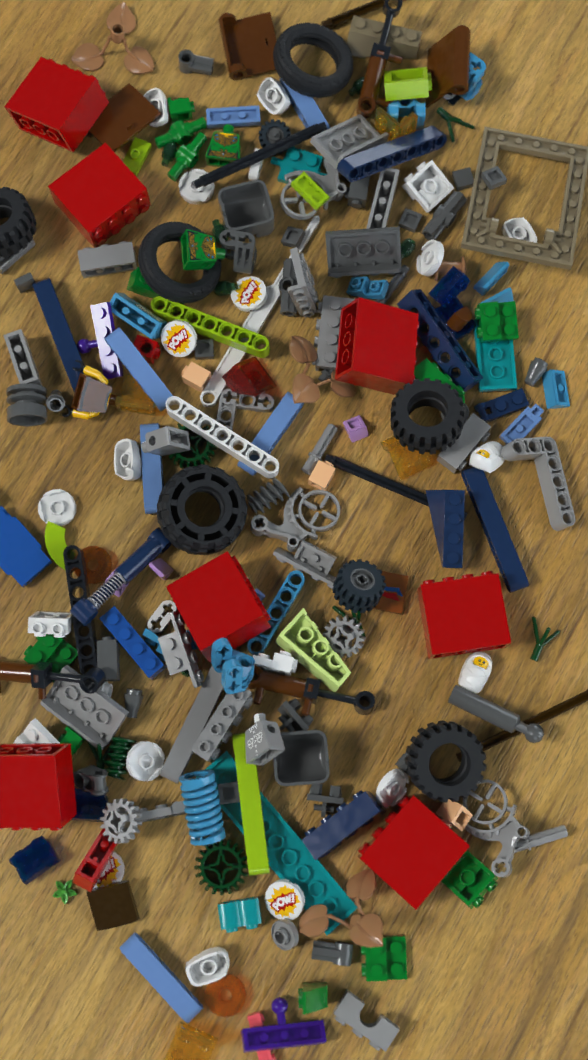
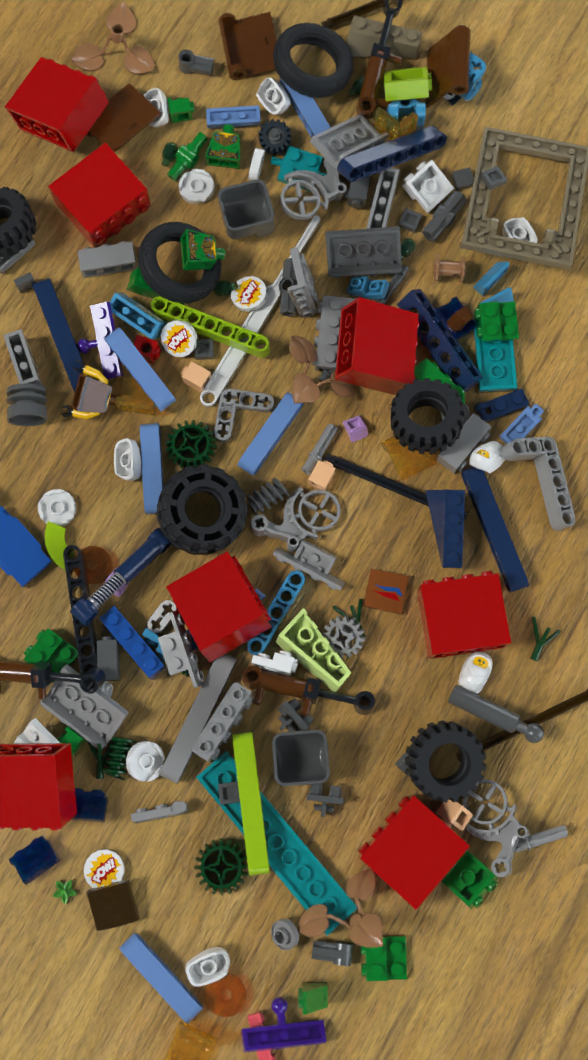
(50, 623): white plate -> none
(55, 401): dark grey cone -> none
(91, 780): dark grey piece -> none
(94, 862): red slope -> none
(121, 821): light grey gear -> none
(133, 700): dark grey cone -> none
(137, 154): lime plate -> none
(160, 443): light grey torso -> none
(161, 568): lavender slope -> none
(181, 132): green pin -> none
(199, 805): dark azure piece -> none
(218, 228): clear green cylinder -> none
(218, 429): white beam -> none
(235, 666): dark azure piece -> none
(240, 913): teal brick -> none
(243, 254): dark grey piece -> none
(249, 378): clear red slope -> none
(259, 155): black piece -> none
(263, 741): light grey torso -> none
(284, 899): tile -> none
(293, 237): dark grey tile -> none
(310, 191): lime plate -> none
(343, 824): dark blue wedge -> none
(359, 586): black wheel -> none
(379, 1033): light grey arch -> none
(392, 788): white tile -> none
(431, 258): white tile -> none
(446, 116): dark green plant -> none
(449, 287): clear blue bracket -> none
(536, 370): dark grey cone -> none
(555, 389): dark azure slope -> none

